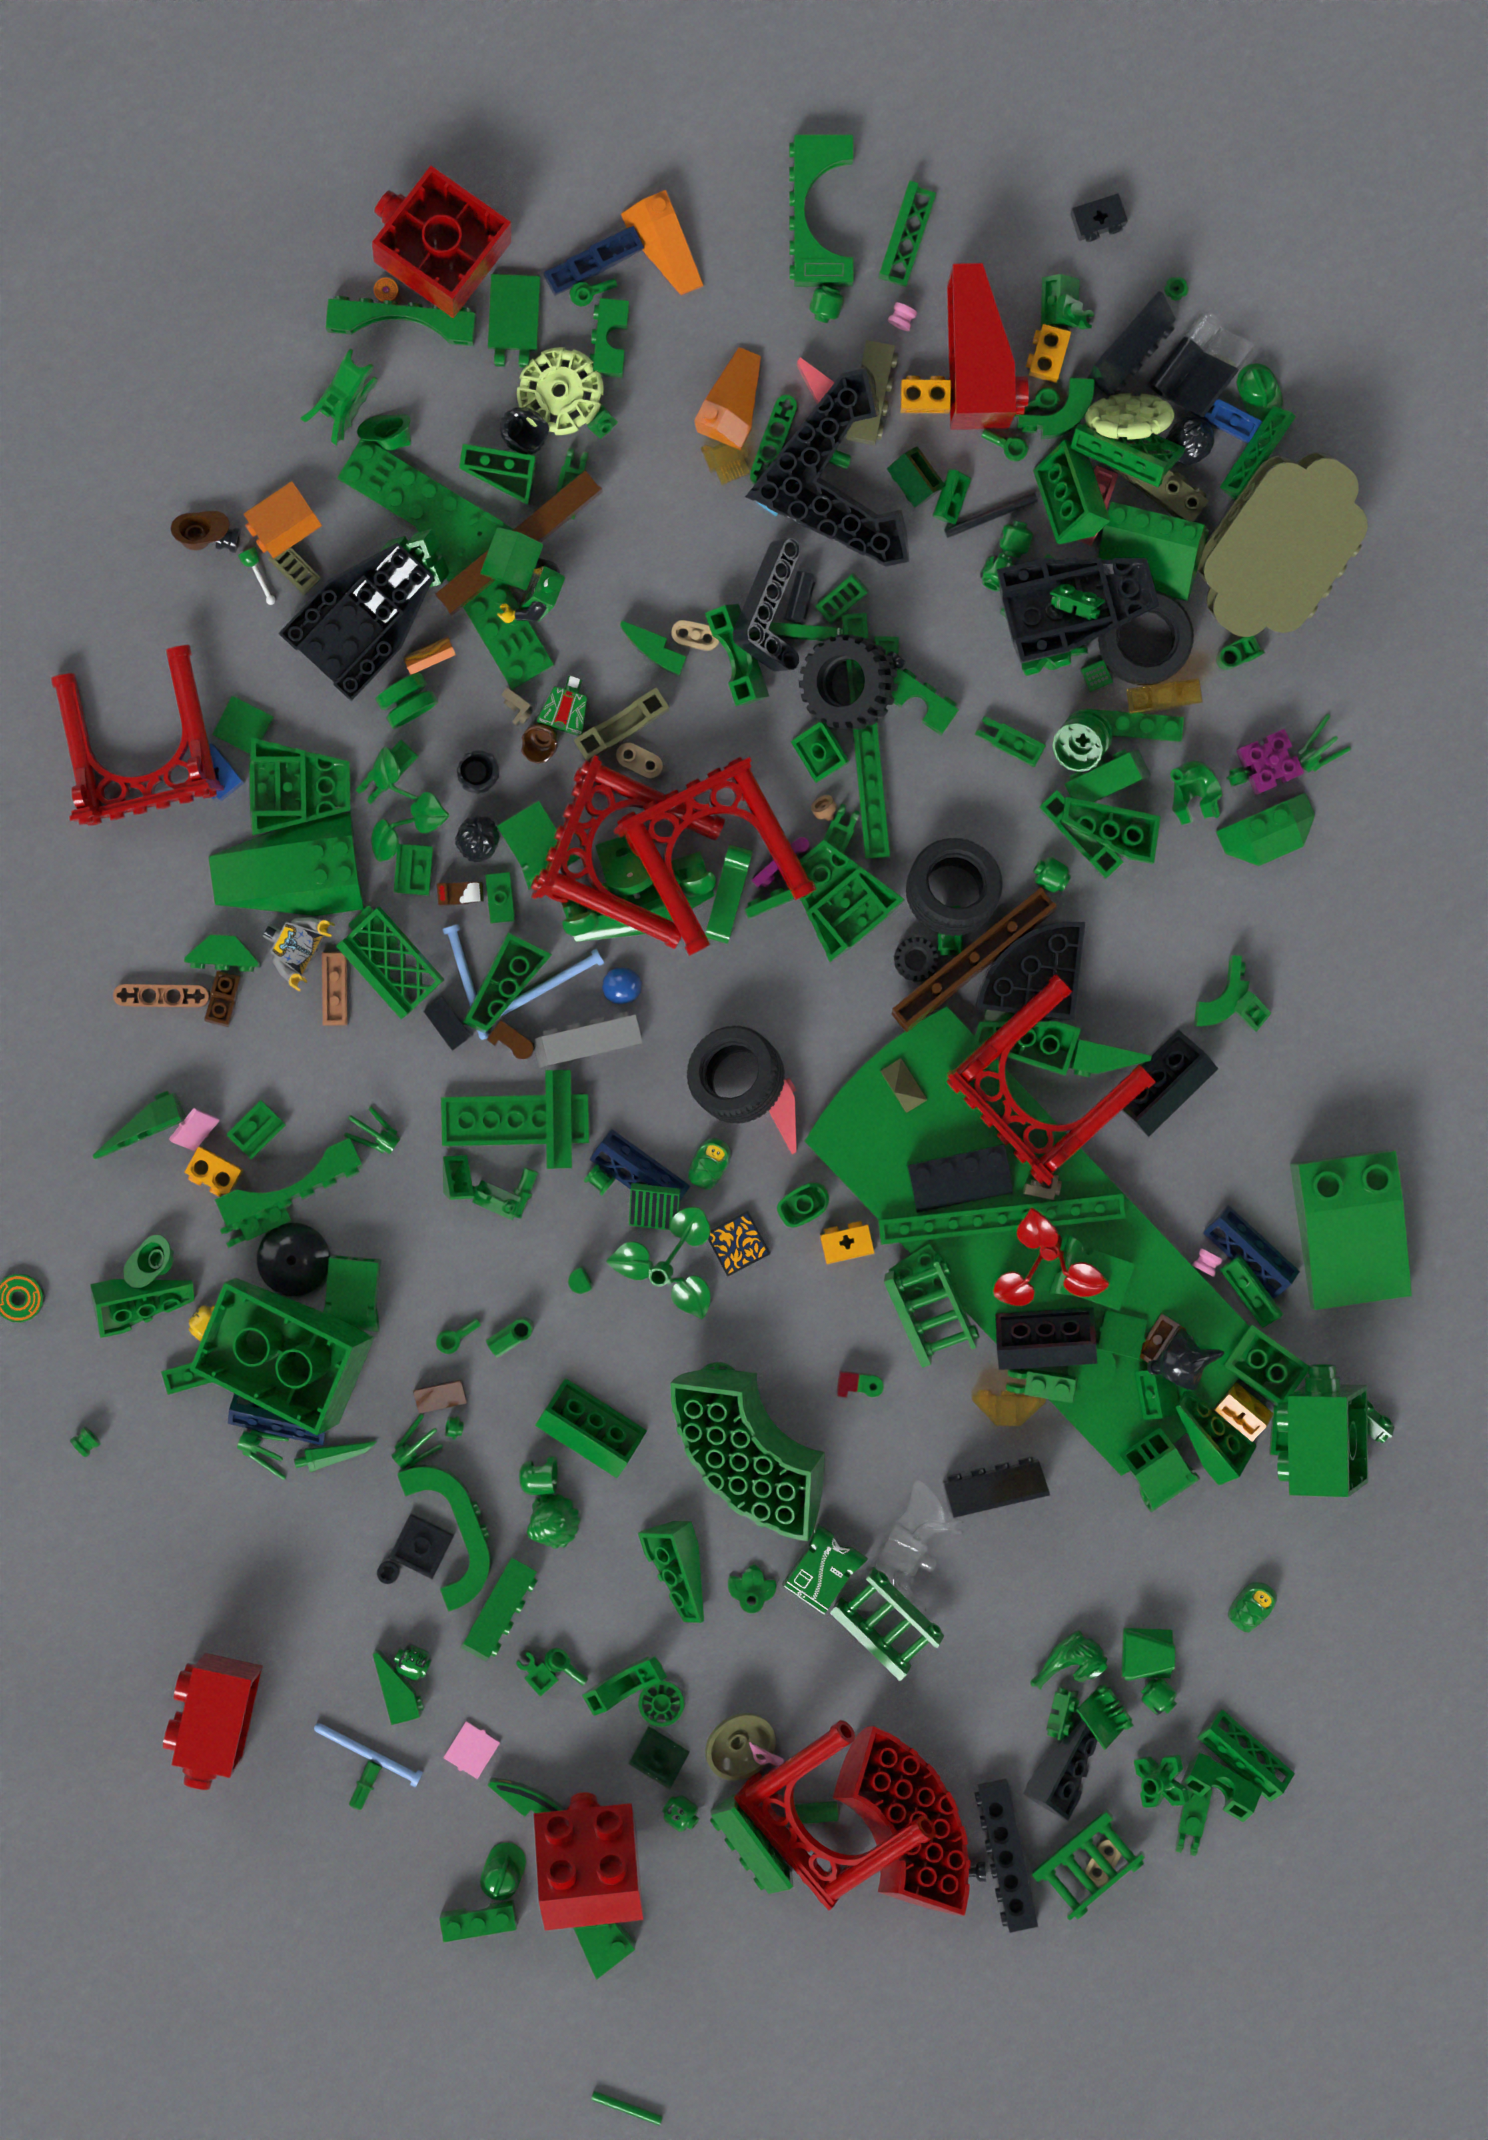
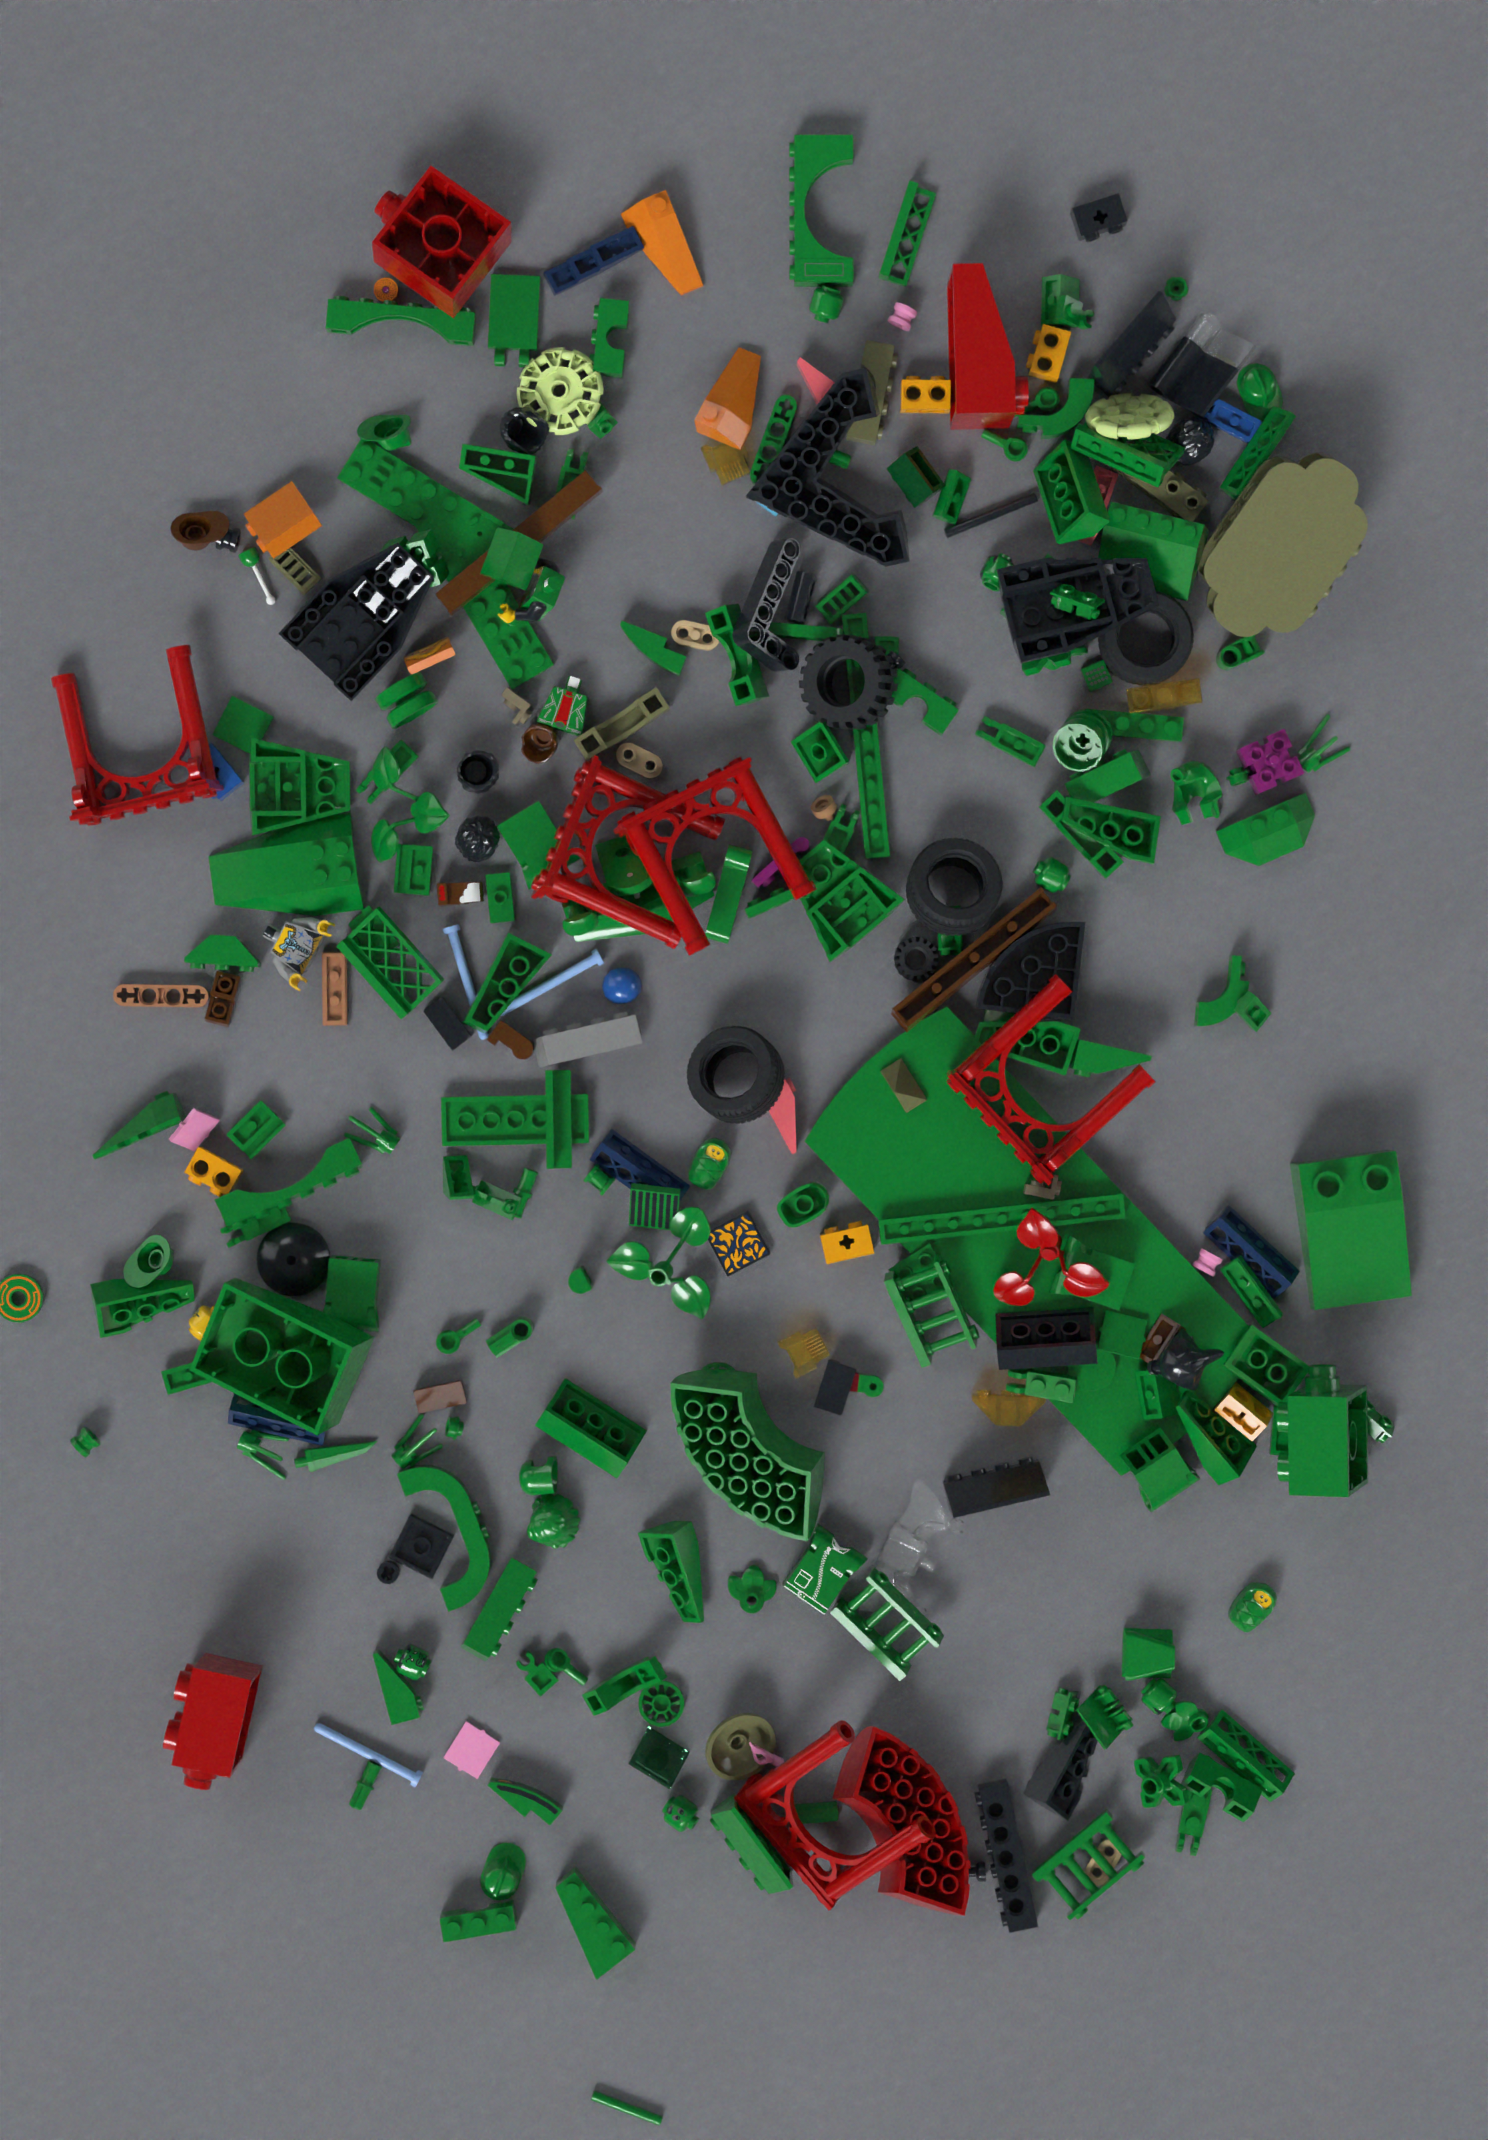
(344, 396): green animal -> none
(582, 293): green plate -> none
(587, 1864): red brick -> none
(804, 1350): none -> clear yellow piece
(835, 1387): none -> black panel
(960, 1178): black slope -> none
(1015, 539): green head -> none
(1073, 1651): green hair -> none
(1179, 1072): black slope -> none
(1185, 1720): none -> green plate

